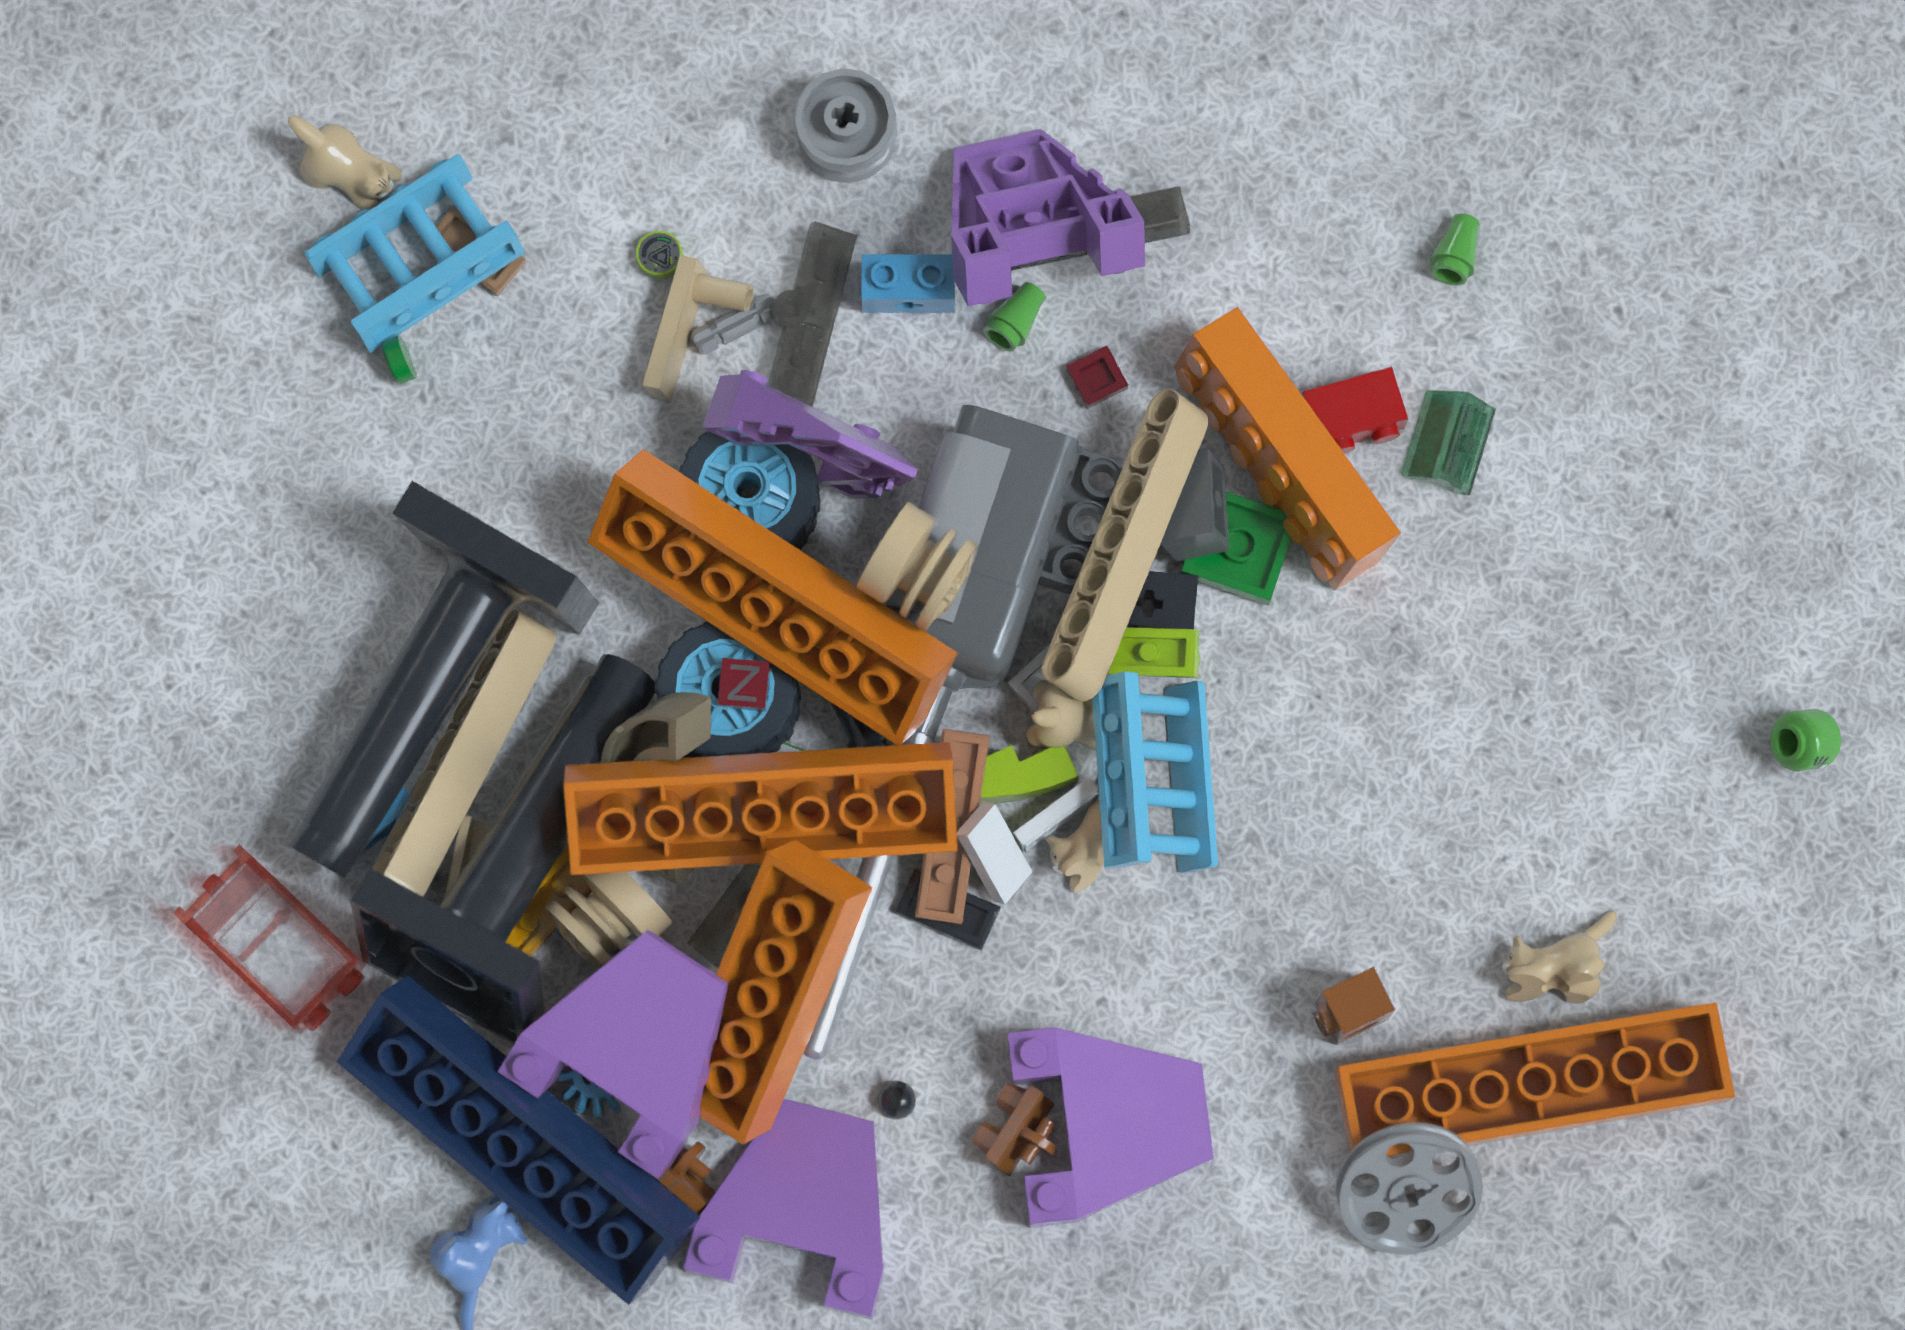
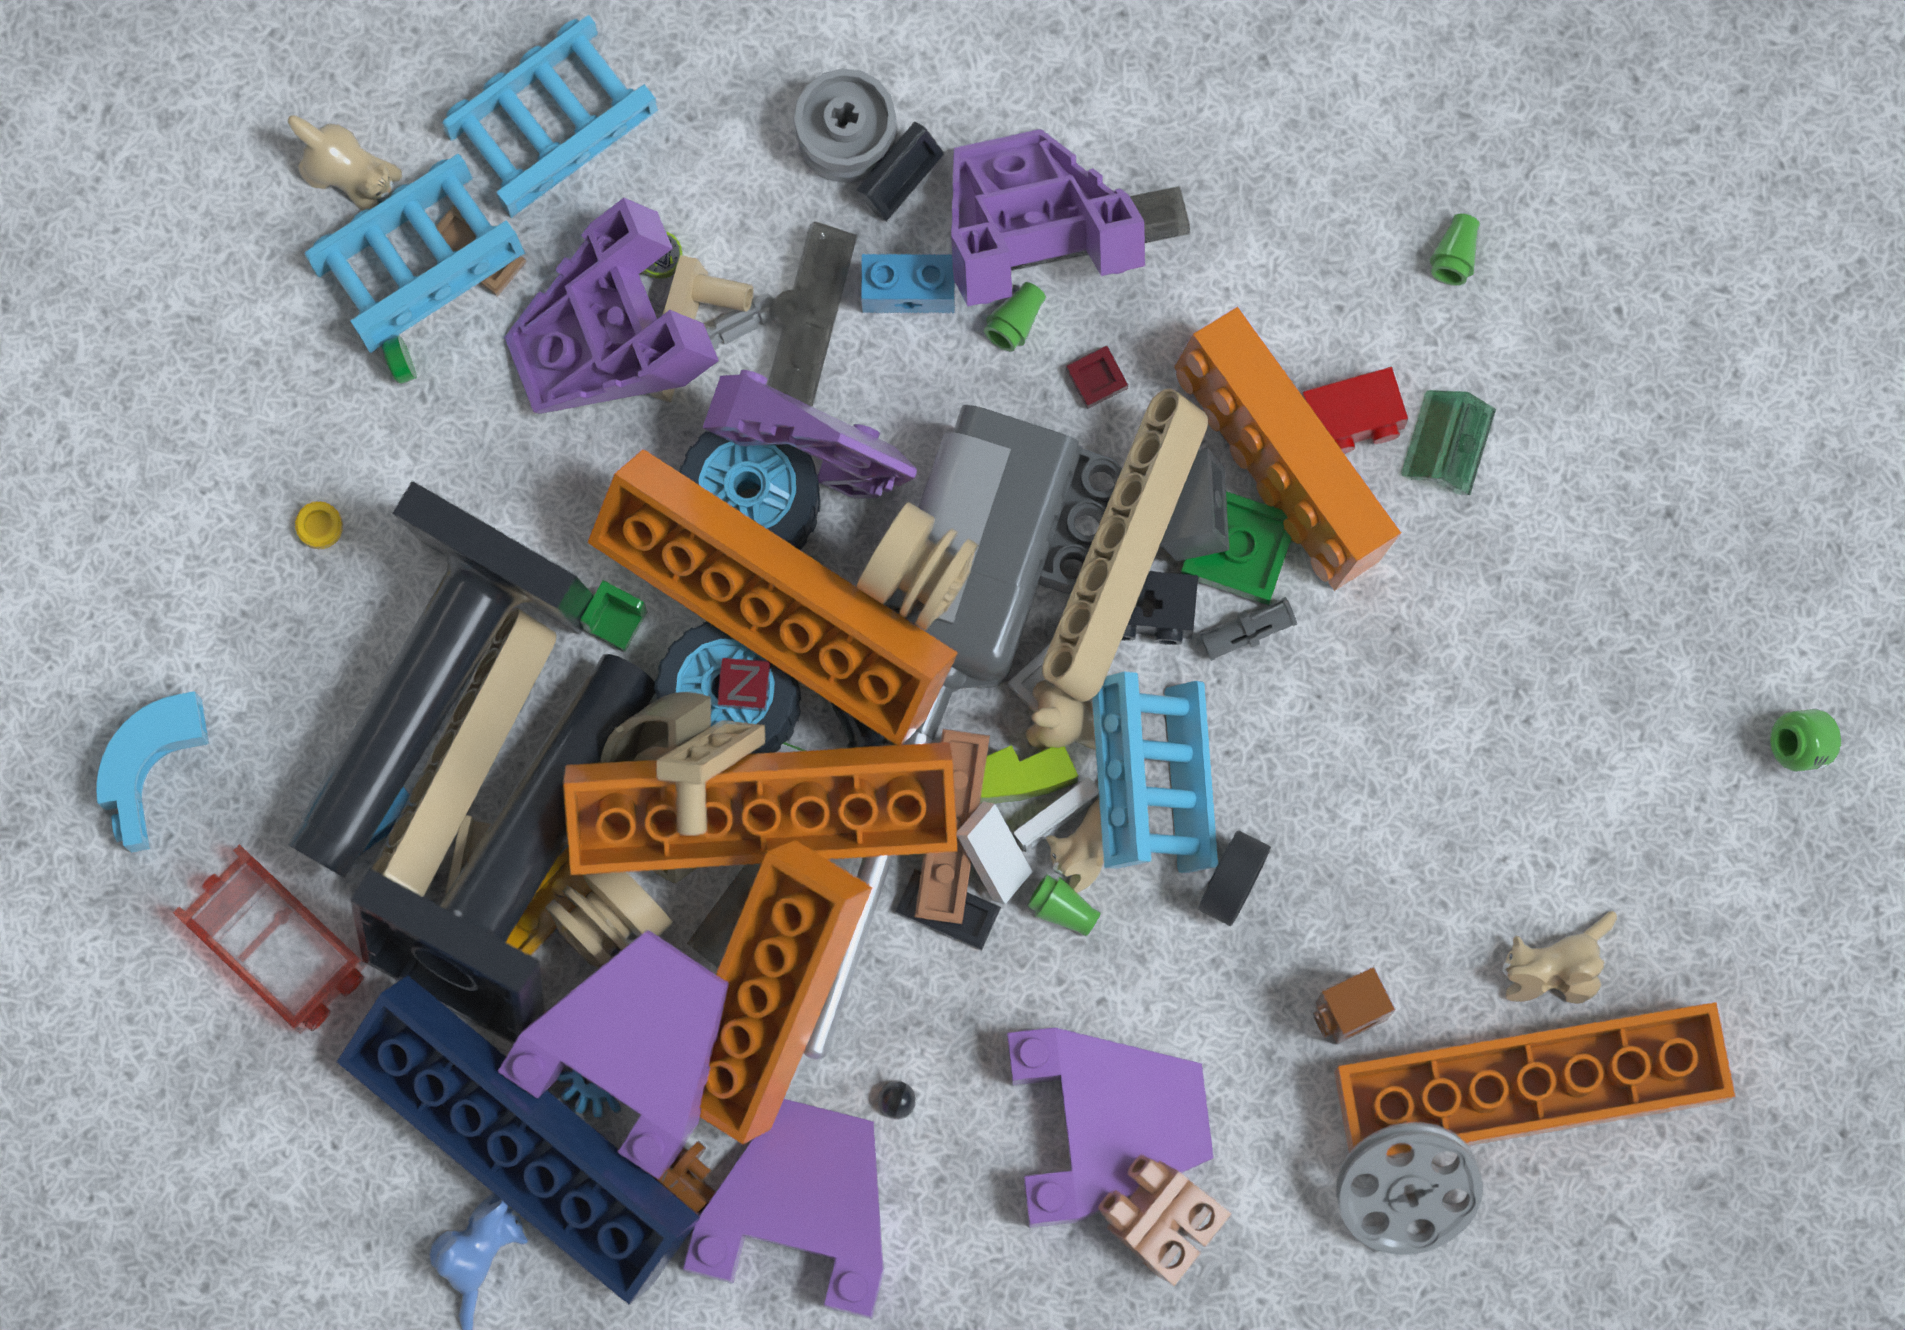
(134, 749): none -> medium azure arch
(319, 525): none -> yellow tile
(555, 159): none -> medium azure fence
(596, 327): none -> medium lavender wedge
(614, 616): none -> green panel
(700, 761): none -> tan piece
(900, 171): none -> black tile
(1022, 1134): dark orange hips -> none
(1062, 905): none -> bright green cone
(1156, 1212): none -> hips
(1158, 653): lime piece -> none
(1234, 878): none -> black tyre
(1248, 628): none -> dark grey pin

